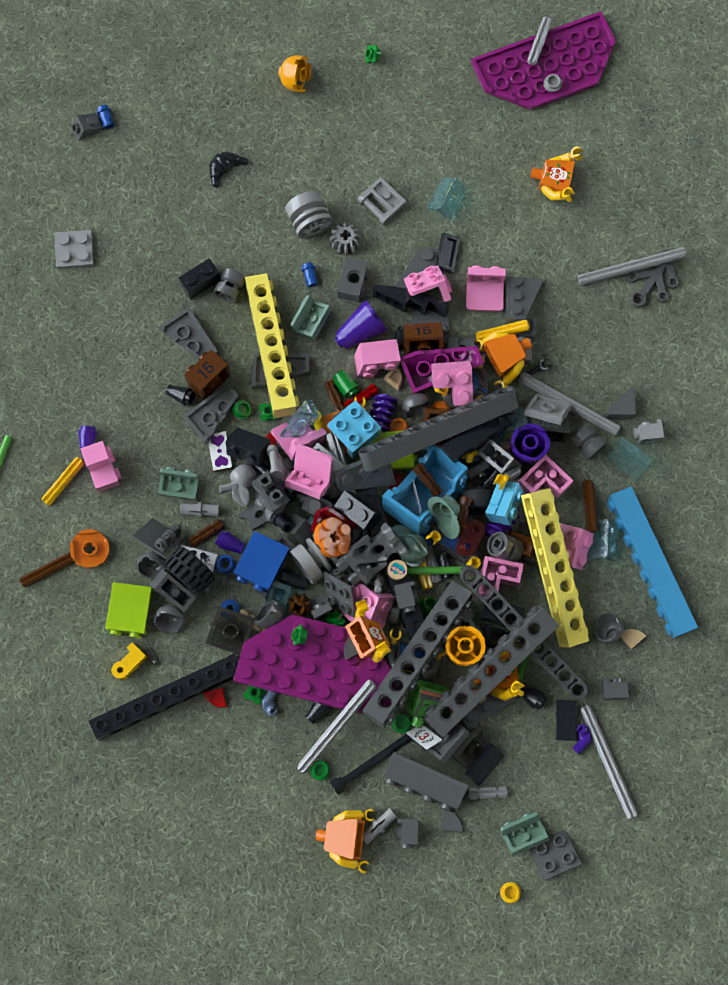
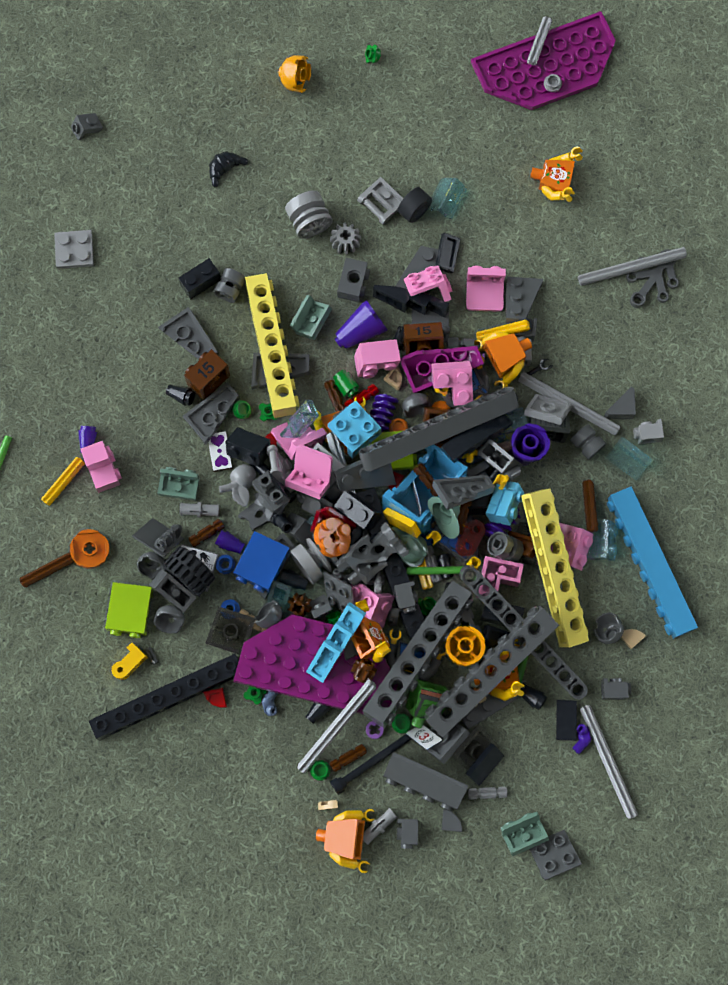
(104, 113): blue pin -> none
(299, 635): green plate -> none
(309, 273): blue pin -> none
(332, 804): none -> tan tile
(336, 642): none -> medium azure slope
(348, 757): none -> reddish brown axle
(363, 670): none -> reddish brown gear
(374, 736): none -> medium lavender bush
(397, 570): tan tile -> none
(402, 522): none -> yellow tile
(414, 204): none -> black tyre
(462, 489): none -> dark grey wing
(510, 892): yellow plate -> none
(545, 474): bright pink brick -> none

